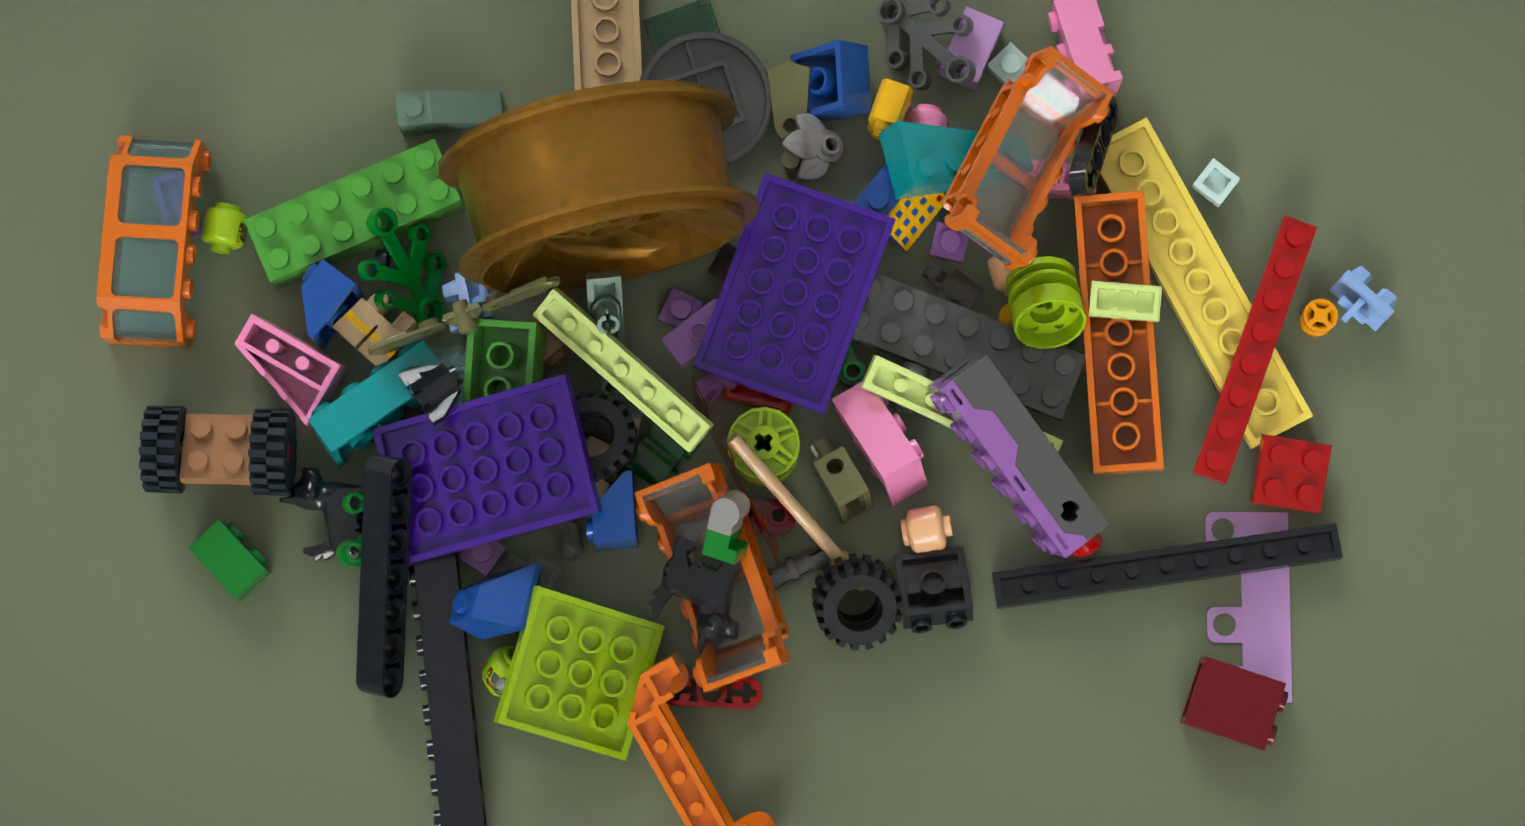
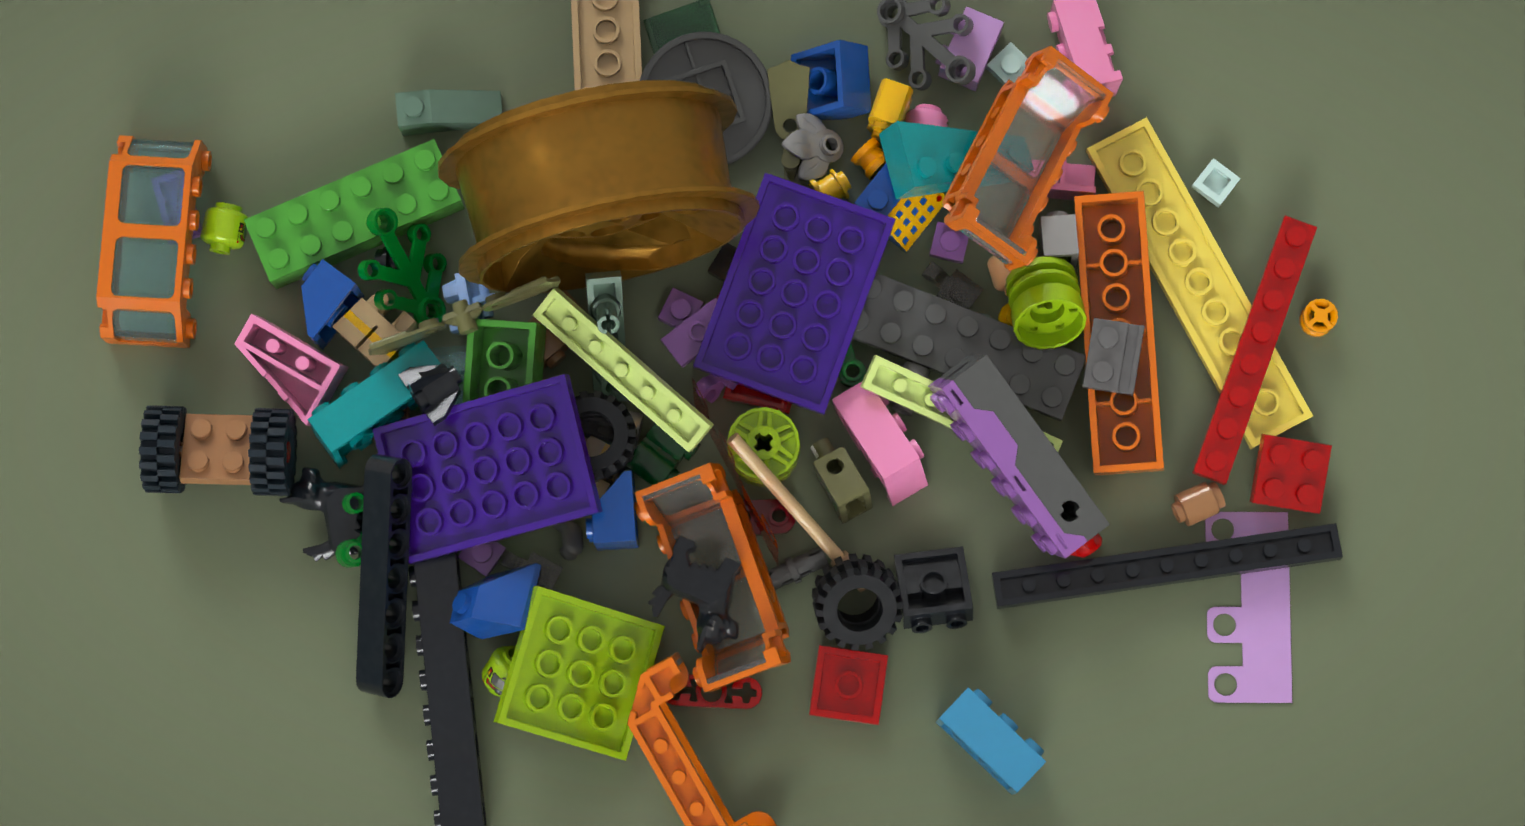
(230, 559): green brick -> none
(725, 527): leg -> none
(833, 184): none -> yellow brick
(848, 685): none -> red plate
(870, 158): none -> light orange wheel
(926, 529): light nougat head -> none
(992, 740): none -> dark azure brick
(1059, 237): none -> light grey piece
(1092, 153): black beam -> none
(1113, 356): none -> flat silver plate
(1125, 301): yellowish green plate -> none
(1198, 503): none -> medium nougat brick
(1234, 703): dark red brick -> none
(1361, 300): light blue hips -> none

